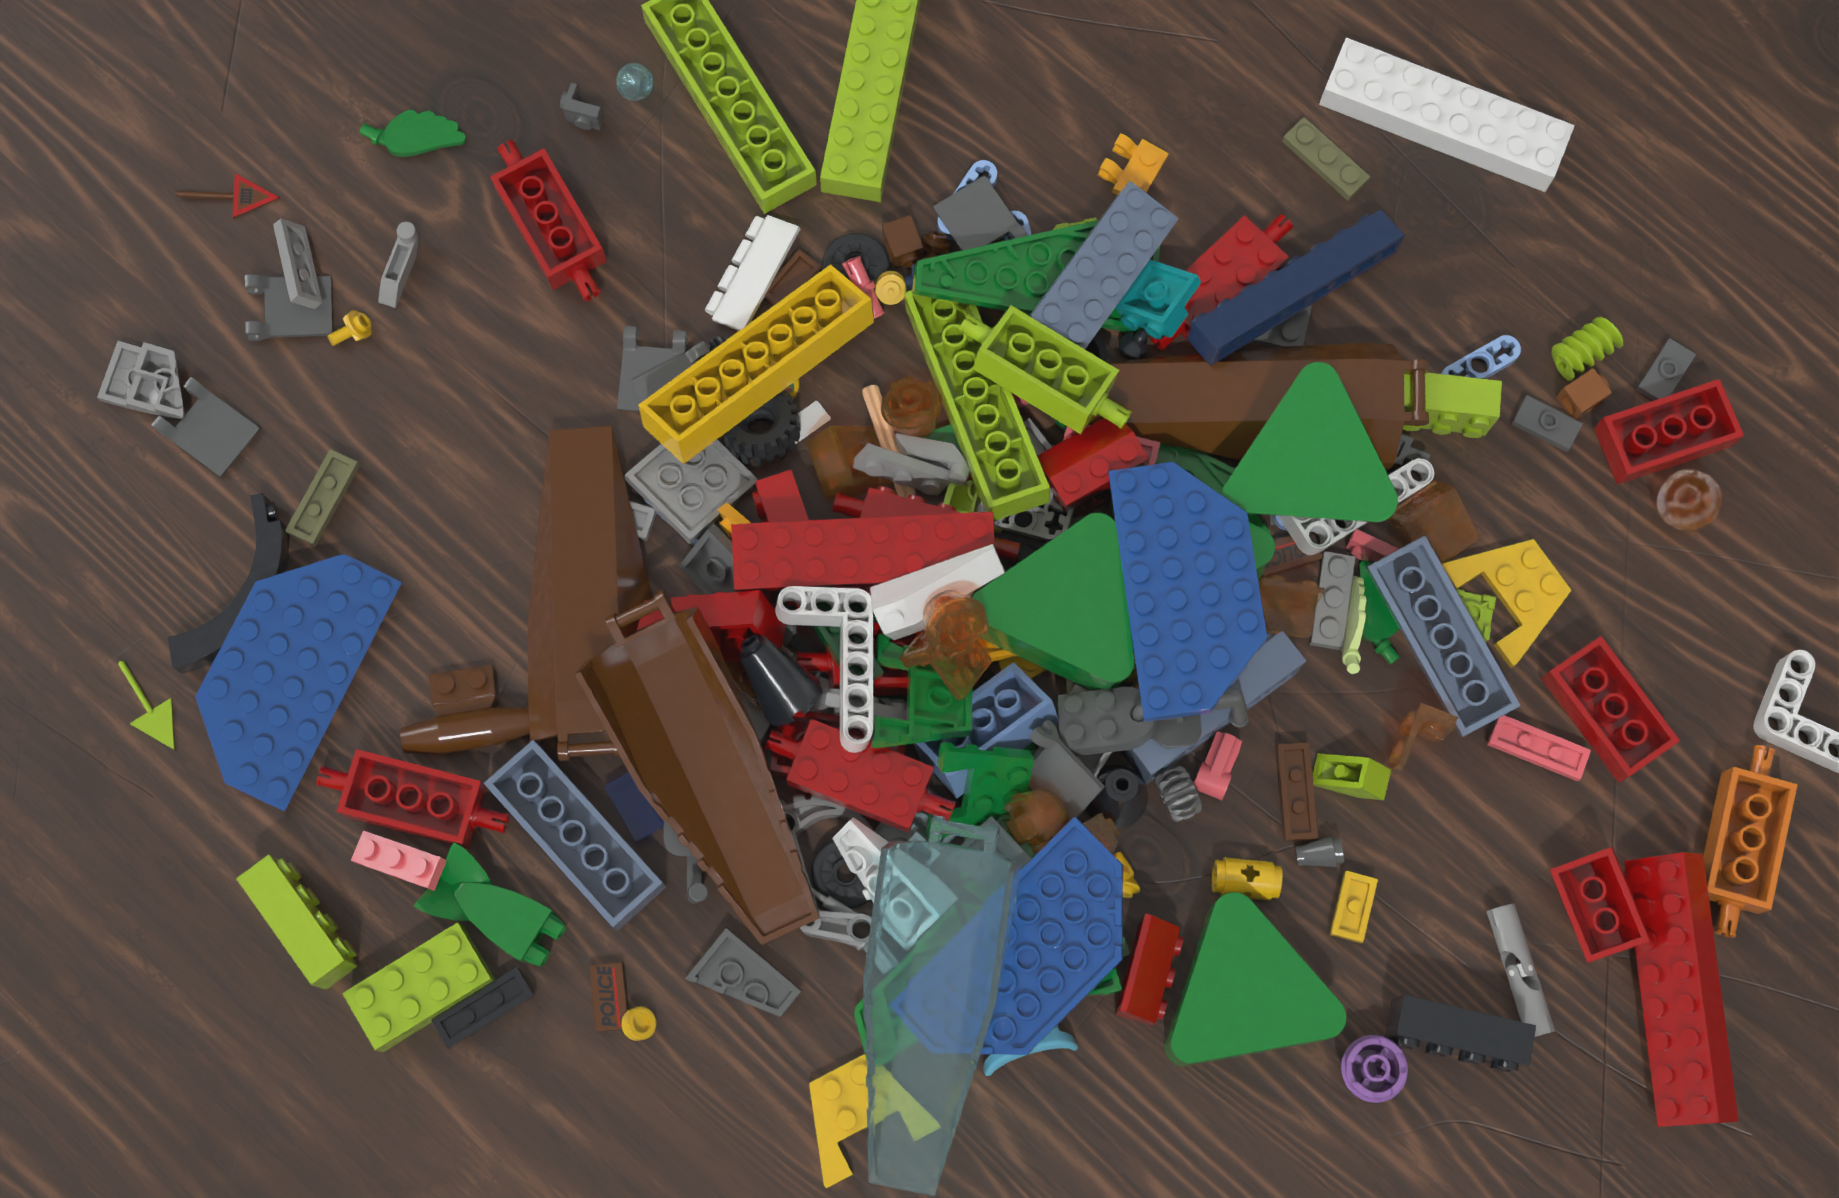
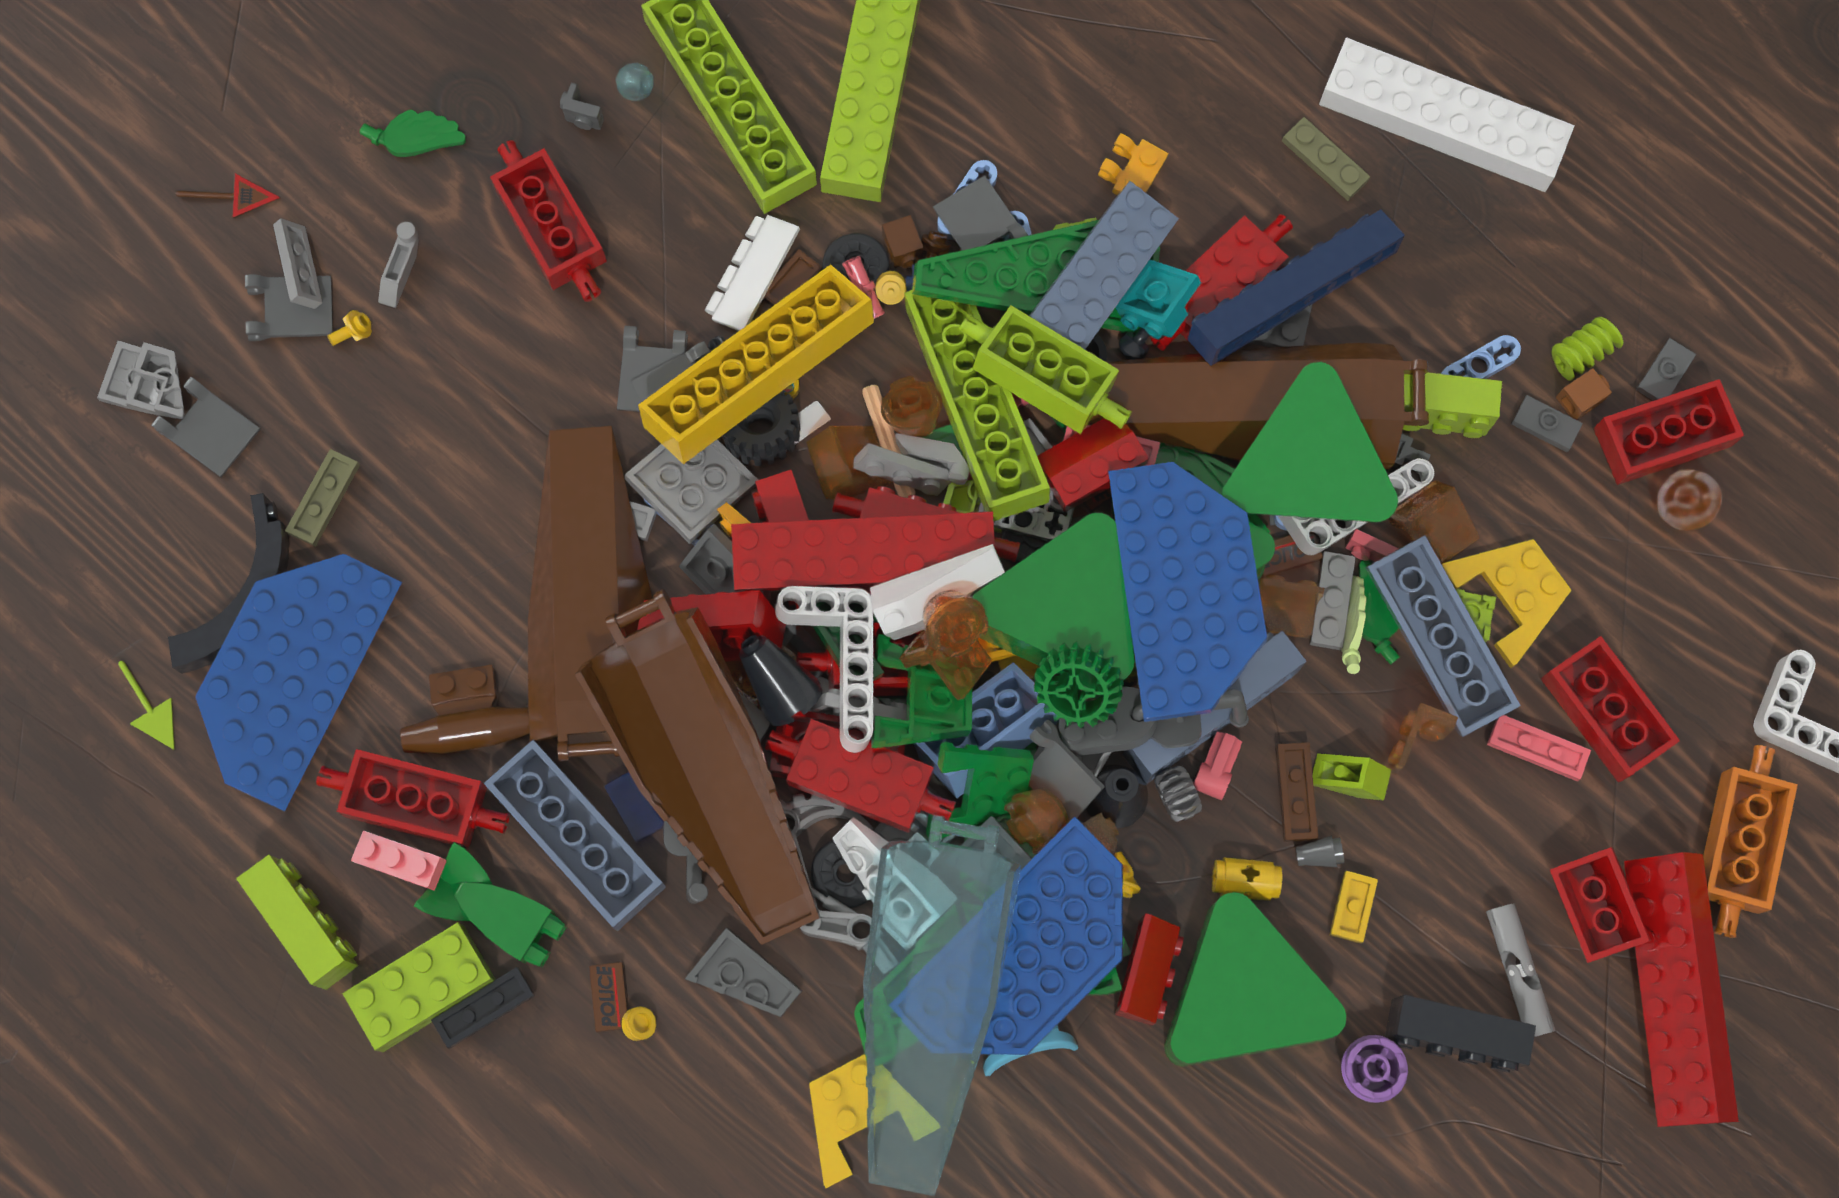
(1093, 676): none -> green gear

